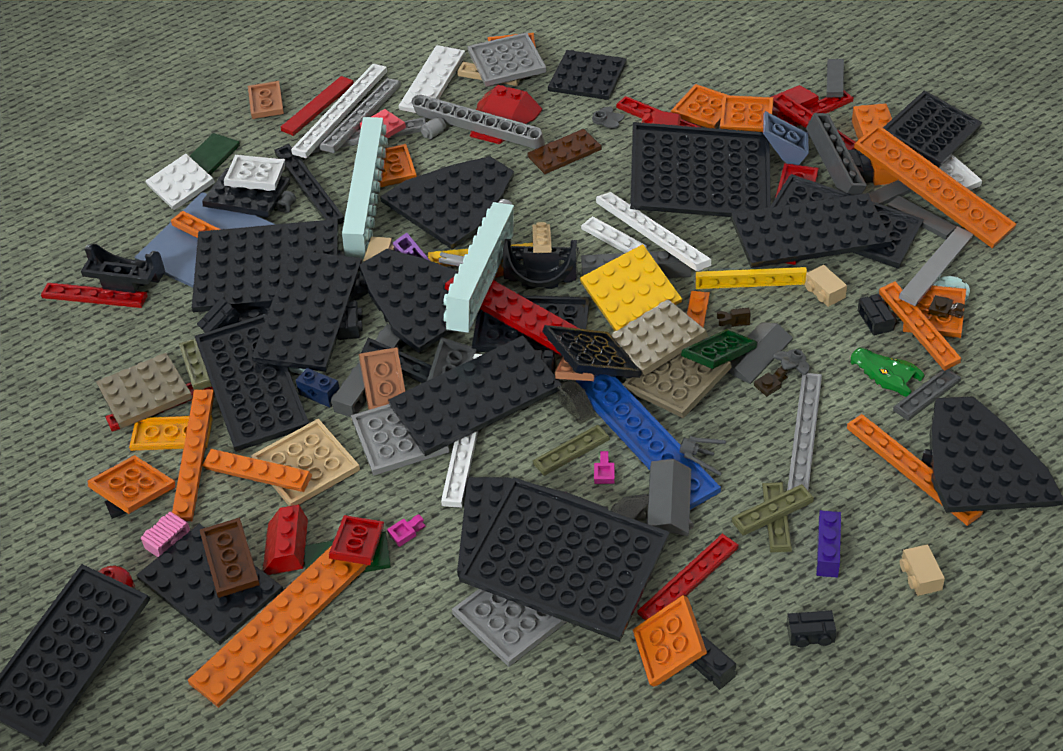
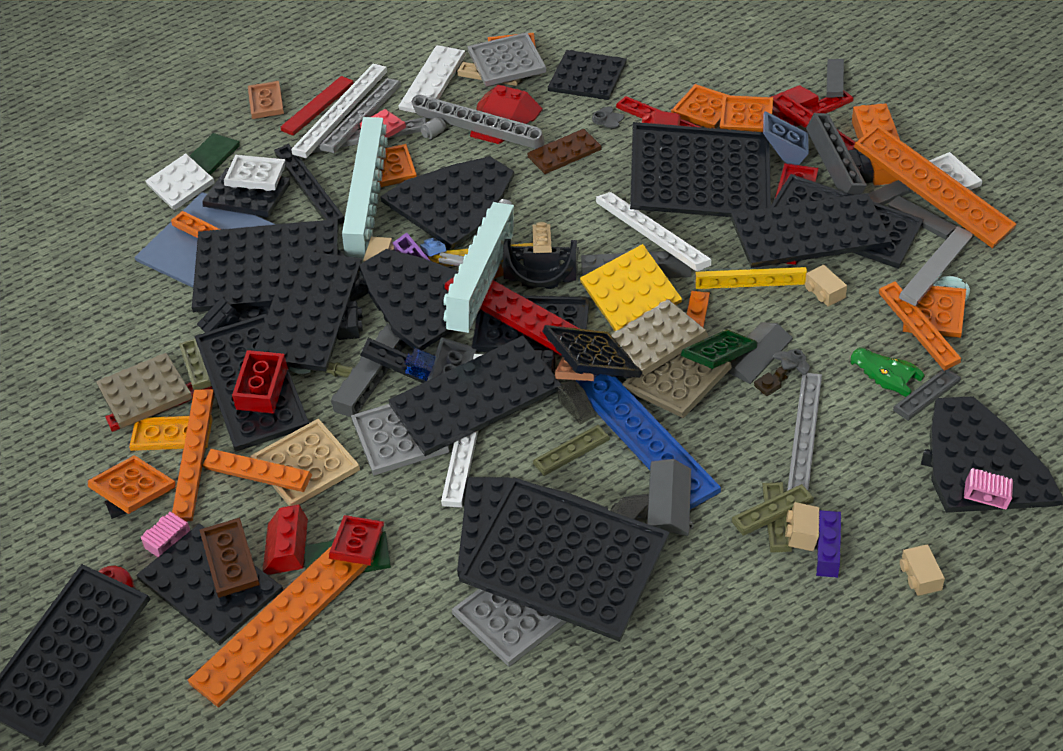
(93, 295): red tile -> none
(119, 272): black piece -> none
(260, 381): none -> red brick
(284, 205): dark grey bush -> none
(317, 387): dark blue brick -> none
(338, 369): none -> olive axle
(381, 376): nougat plate -> none
(405, 531): dark pink plate -> none
(419, 364): none -> clear blue brick
(432, 247): none -> medium blue plate
(604, 471): dark pink plate -> none
(610, 235): white tile -> none
(669, 641): orange plate -> none
(690, 447): dark grey plant -> none
(690, 576): red tile -> none
(715, 665): black brick -> none
(736, 318): dark brown plate -> none
(802, 526): none -> tan brick
(811, 628): black brick -> none
(876, 314): black brick -> none
(902, 460): orange plate -> none
(932, 127): black plate -> none
(943, 307): dark brown plate -> none
(988, 488): none -> bright pink brick

